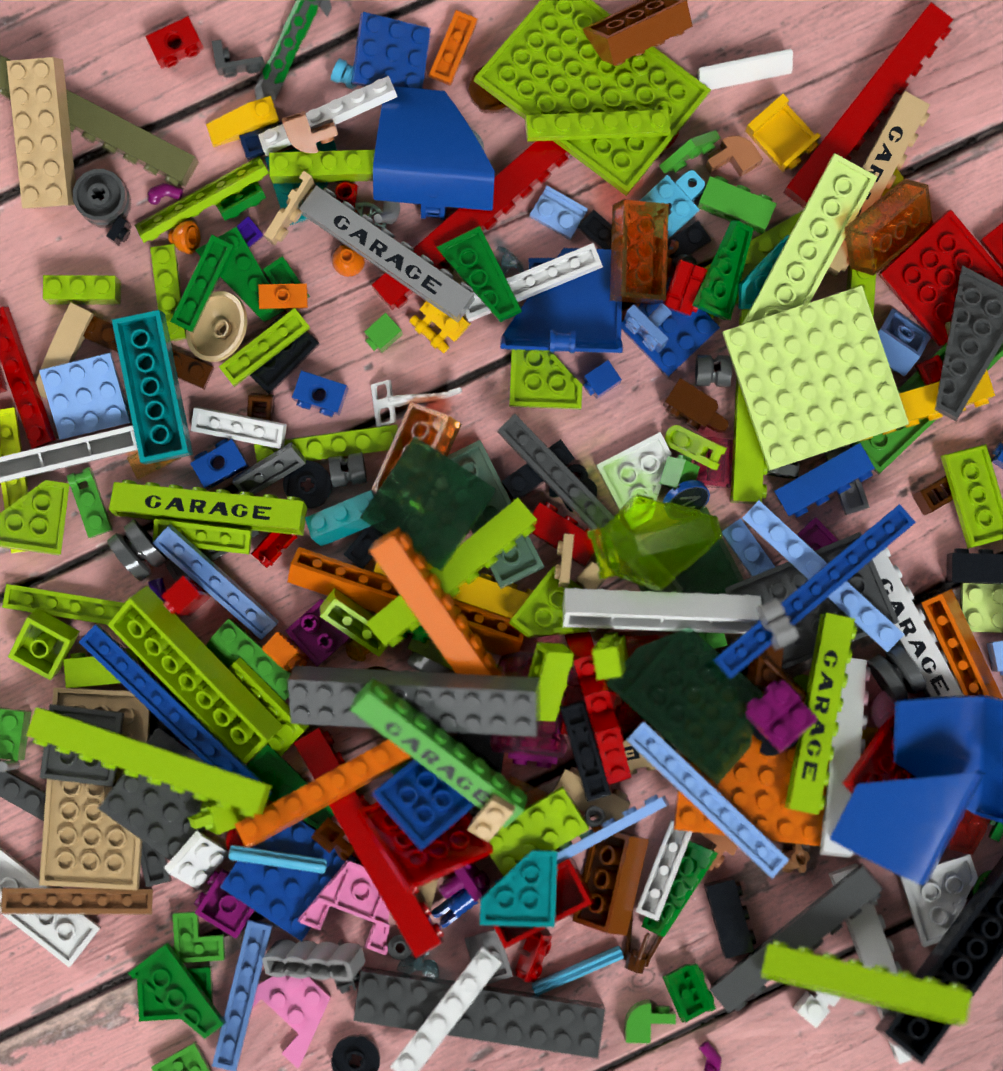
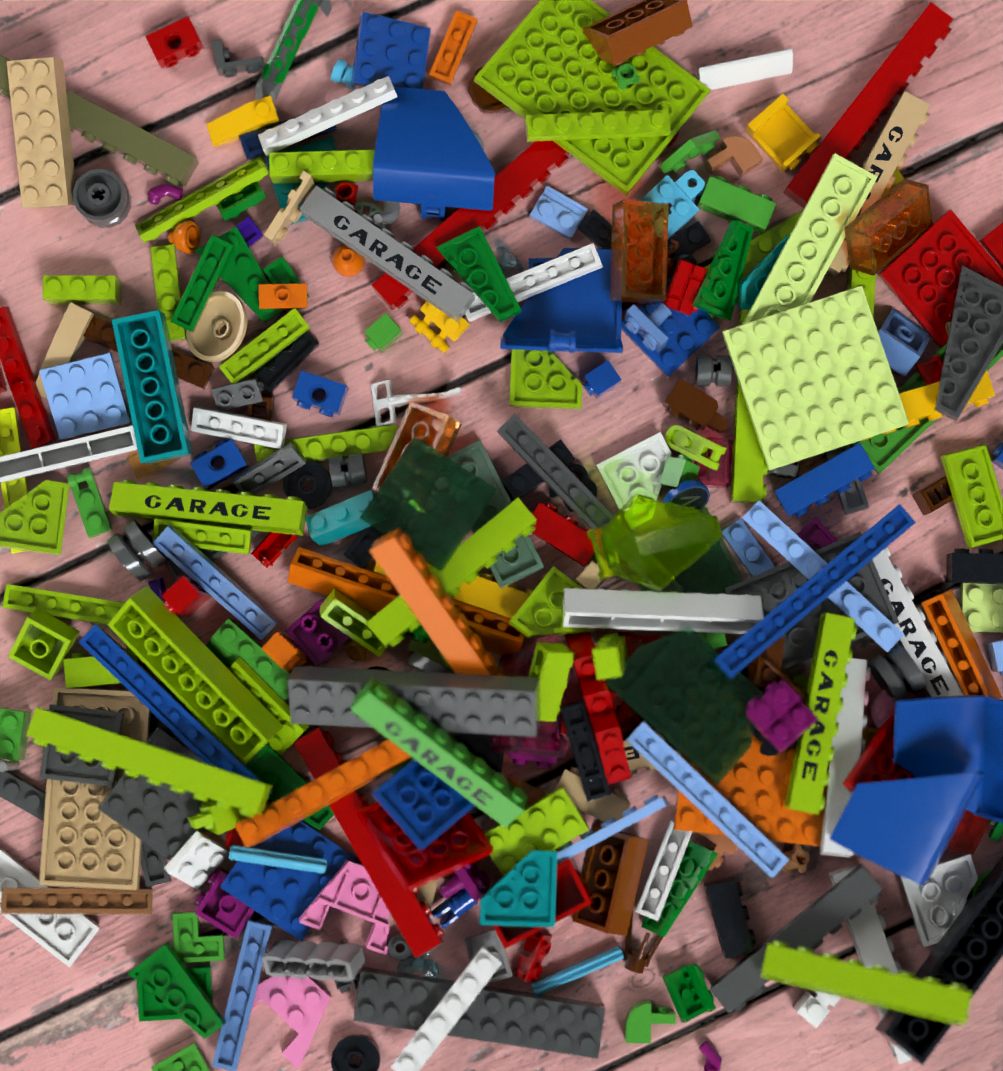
(119, 231): black plate -> none
(238, 394): none -> dark grey hinge
(304, 137): brick -> none
(330, 837): reddish brown plate -> none
(491, 818): tan plate -> none
(564, 549): tan plate -> none
(592, 811): dark grey hinge -> none
(630, 71): none -> bright green plate
(775, 620): light grey leg -> none

